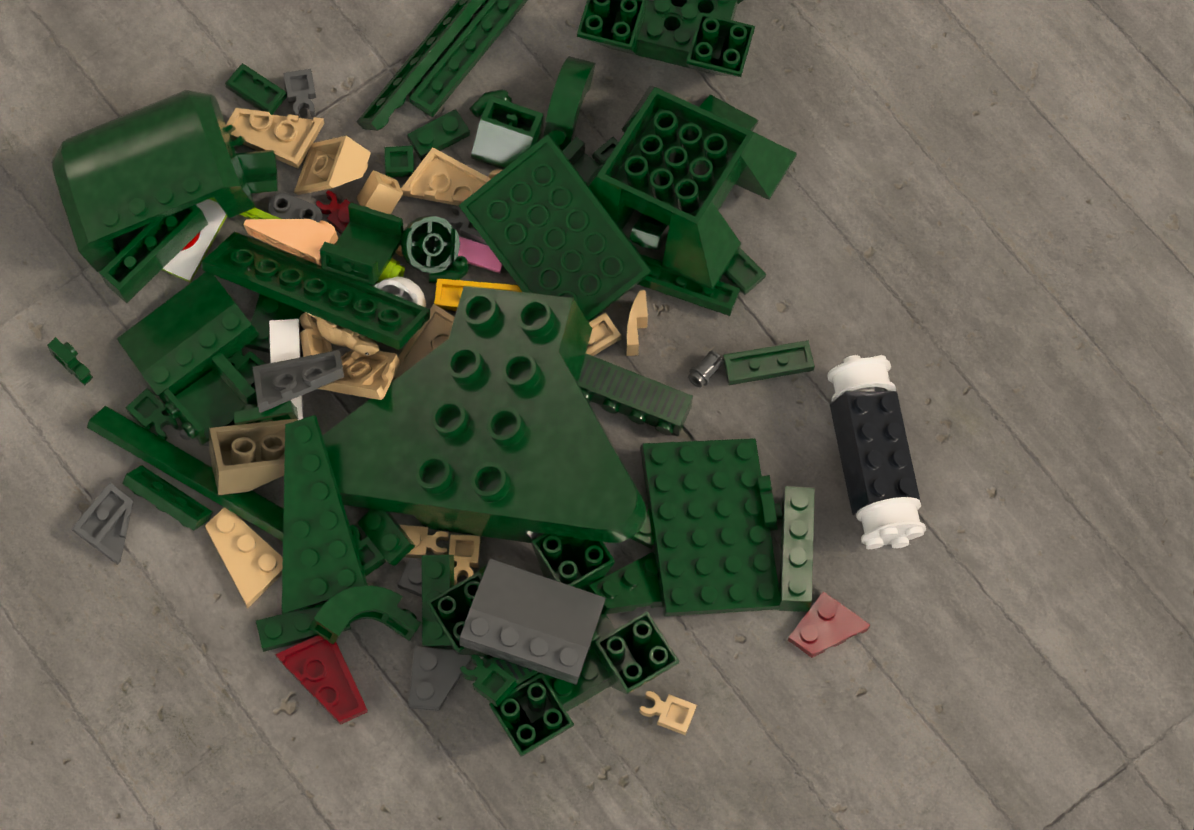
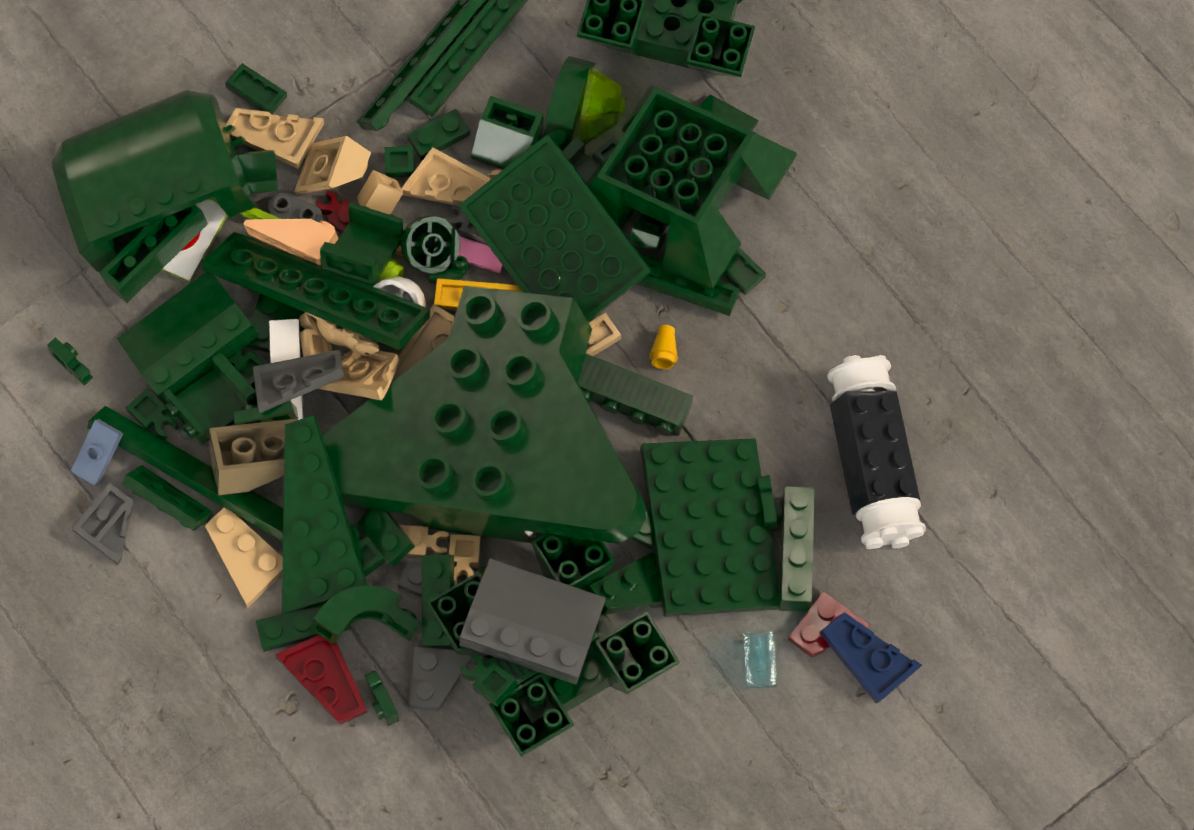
(96, 452): none -> sand blue plate
(300, 90): dark grey plate -> none
(383, 706): none -> dark green plate
(479, 106): dark green arm -> none
(600, 106): none -> clear neon green slope
(637, 319): tan slope -> none
(664, 349): none -> yellow cone
(674, 713): tan plate -> none
(705, 369): dark grey pin -> none
(759, 660): none -> clear light blue hips
(768, 362): dark green plate -> none
(871, 661): none -> dark blue wing

